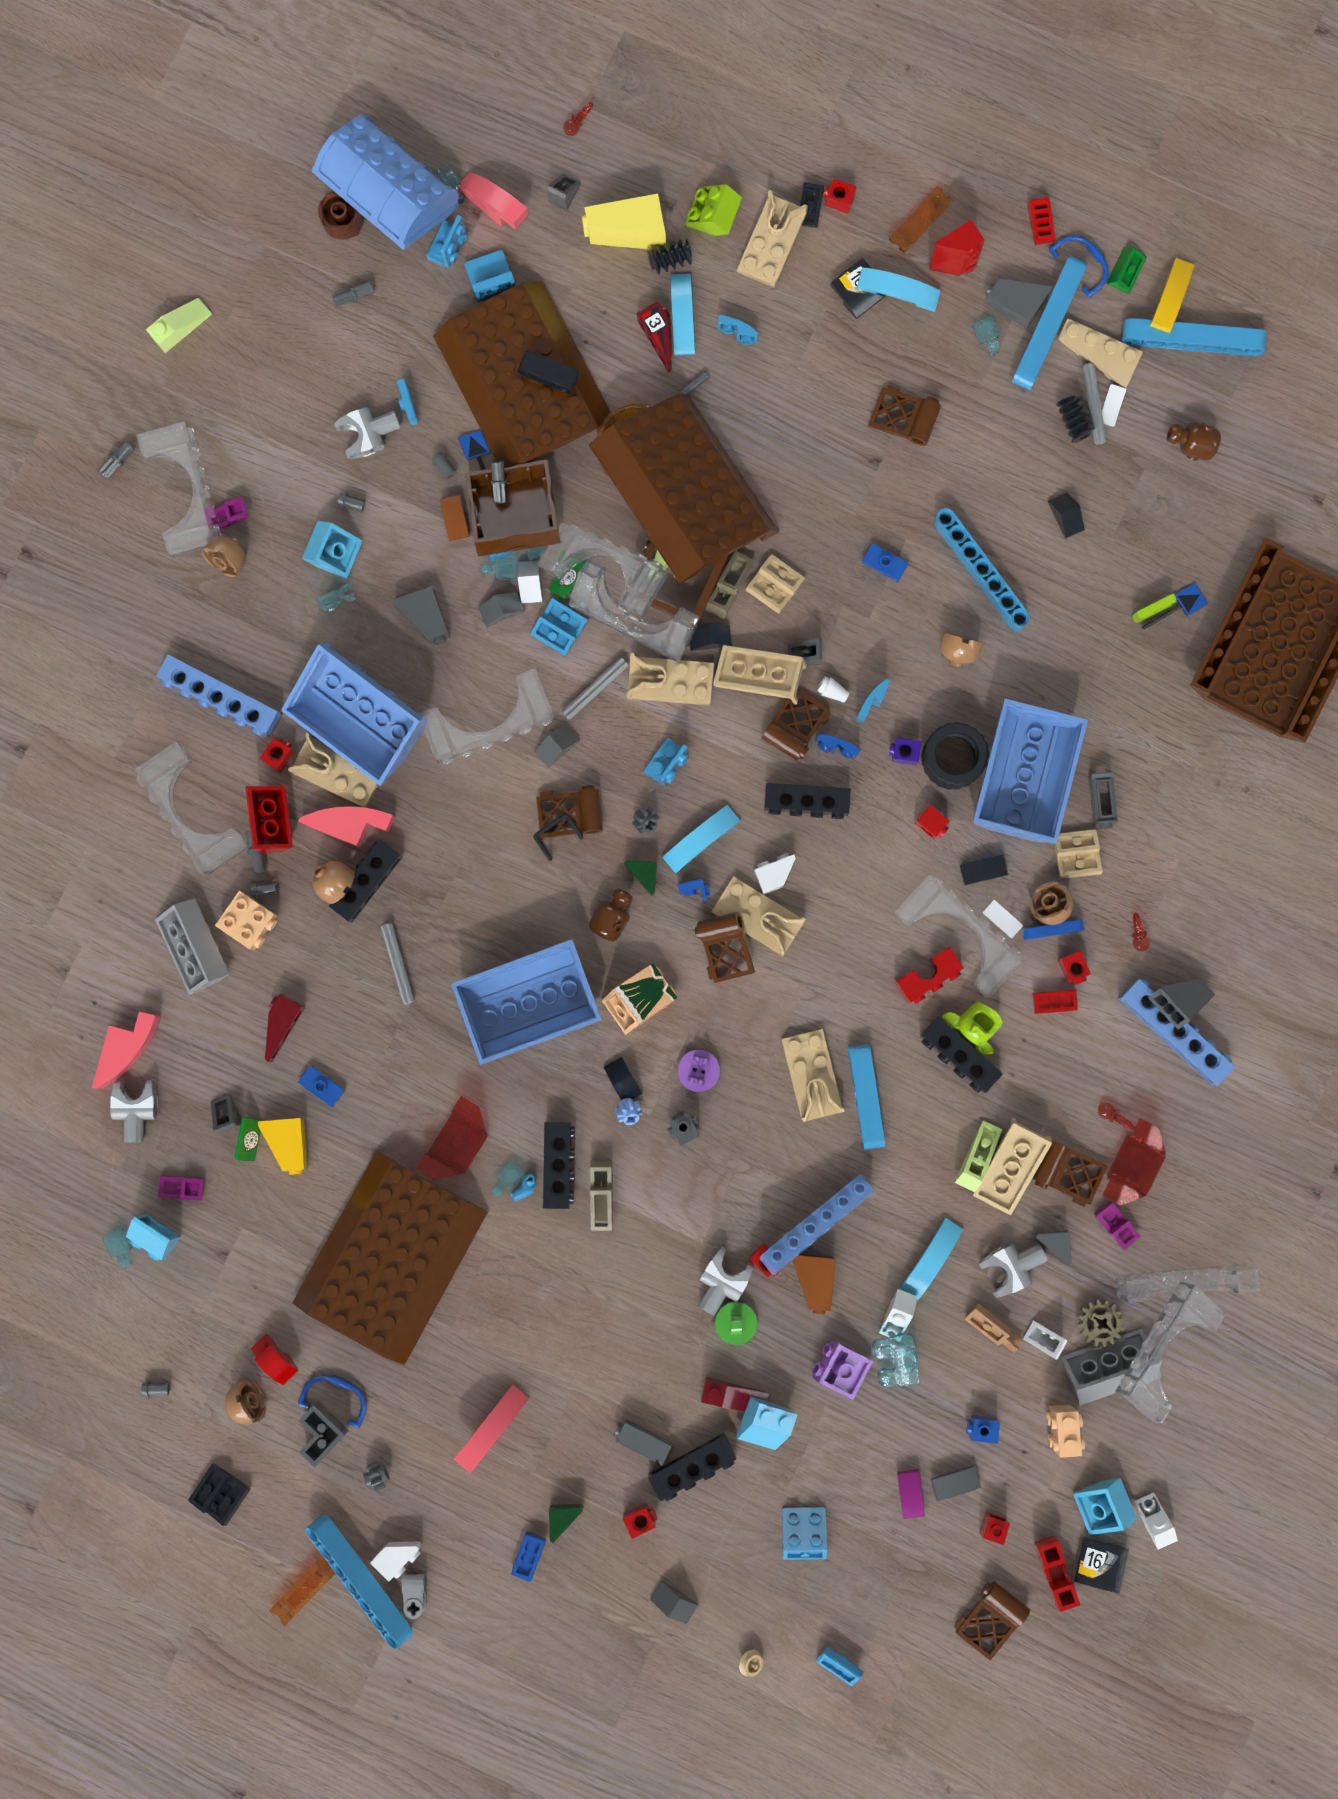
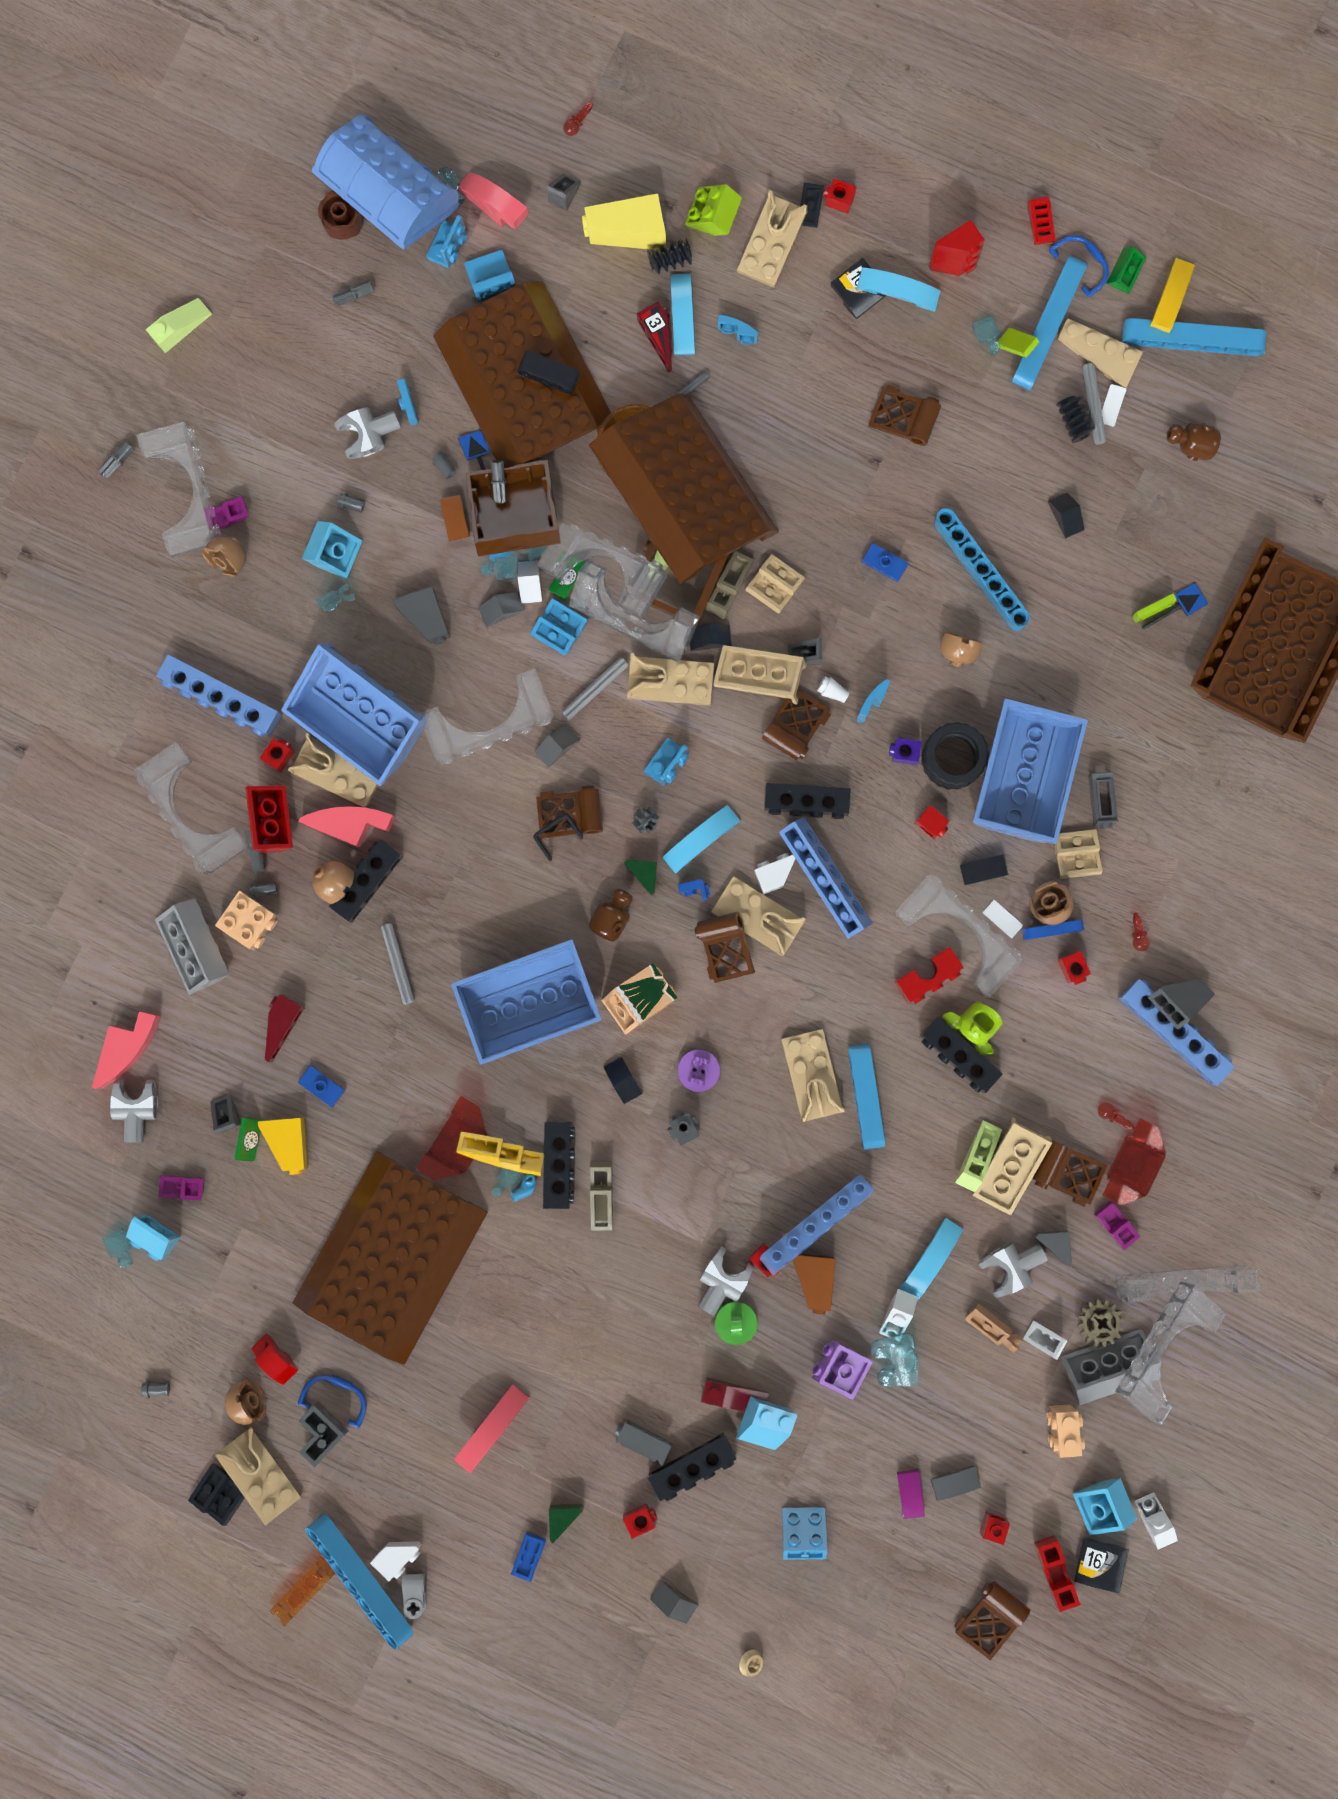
(257, 1476): none -> tan plate
(376, 1476): dark grey gear -> none
(500, 1154): none -> yellow slope
(628, 1111): light blue gear -> none
(825, 877): none -> medium blue brick
(830, 743): blue slope -> none
(839, 1666): dark azure plate -> none
(920, 220): clear orange plate -> none
(983, 1429): blue brick -> none
(1017, 299): dark grey slope -> none
(1018, 342): none -> lime tile
(1055, 1001): red plate -> none

